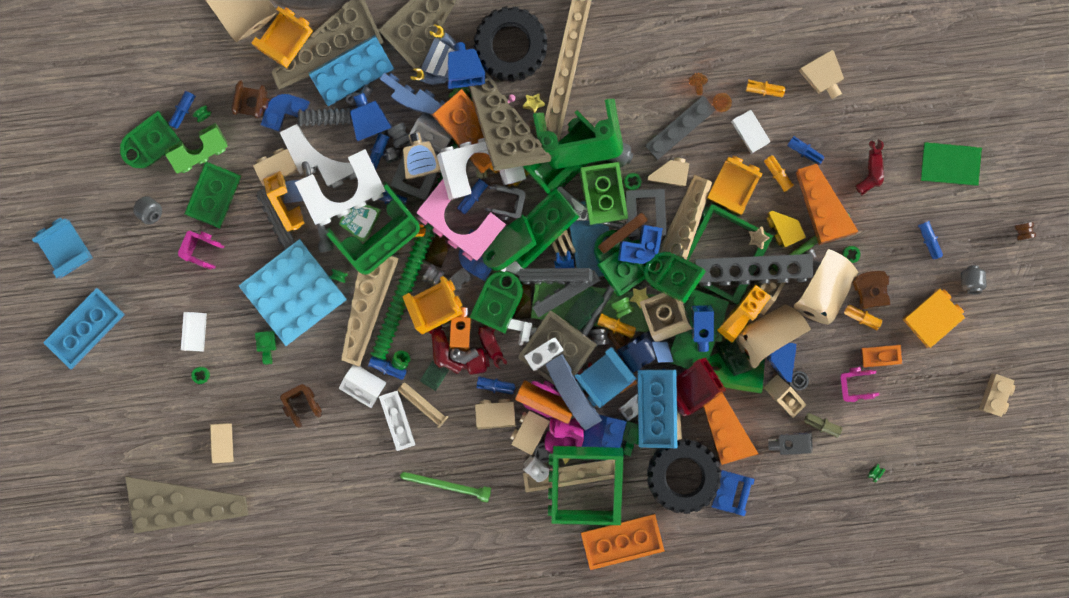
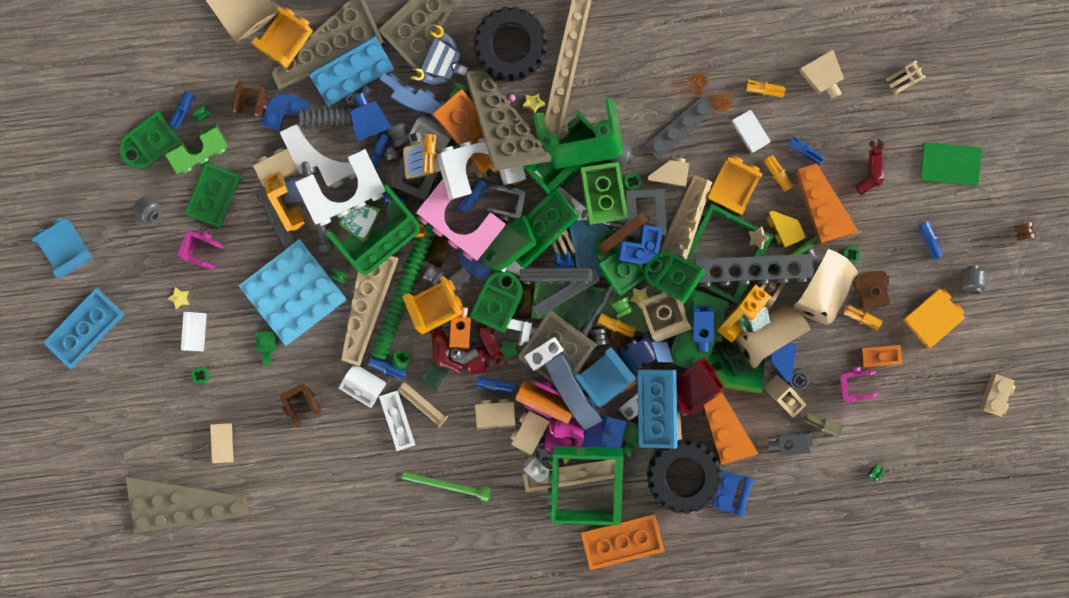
(179, 298): none -> light yellow piece
(429, 153): none -> light orange axle
(464, 67): blue torso -> none
(509, 349): none -> green piece
(760, 321): none -> clear green brick
(907, 76): none -> tan arm

